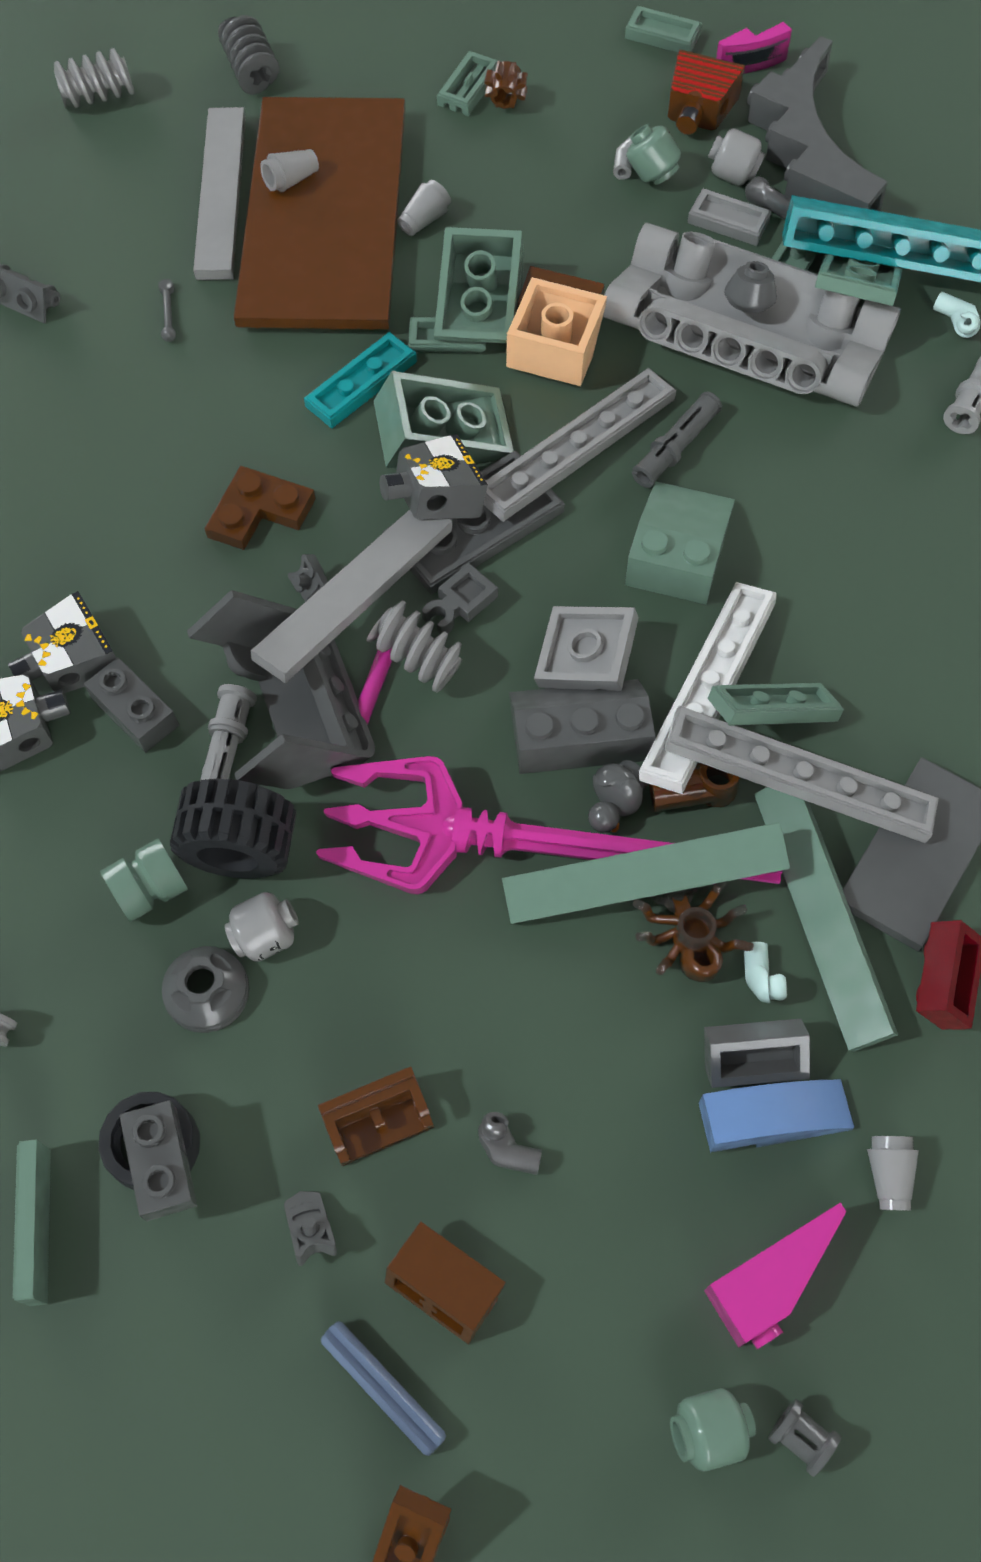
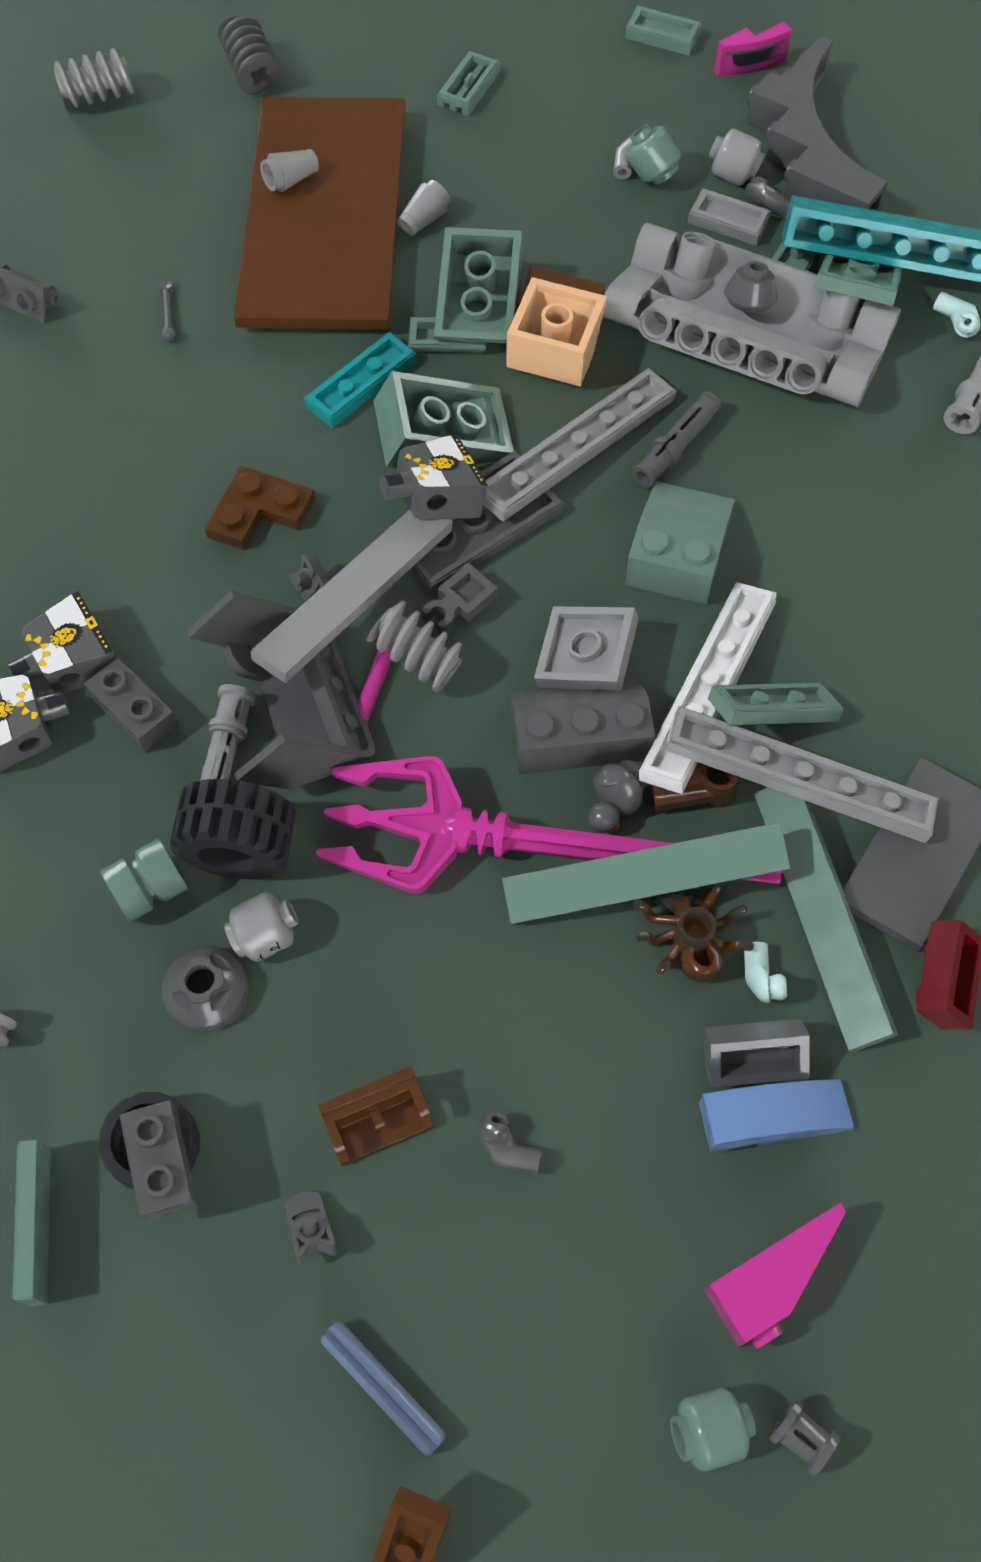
(220, 194): light grey tile -> none
(444, 1282): reddish brown hinge -> none
(506, 84): reddish brown gear -> none
(703, 91): reddish brown torso -> none
(893, 1170): light grey cone -> none

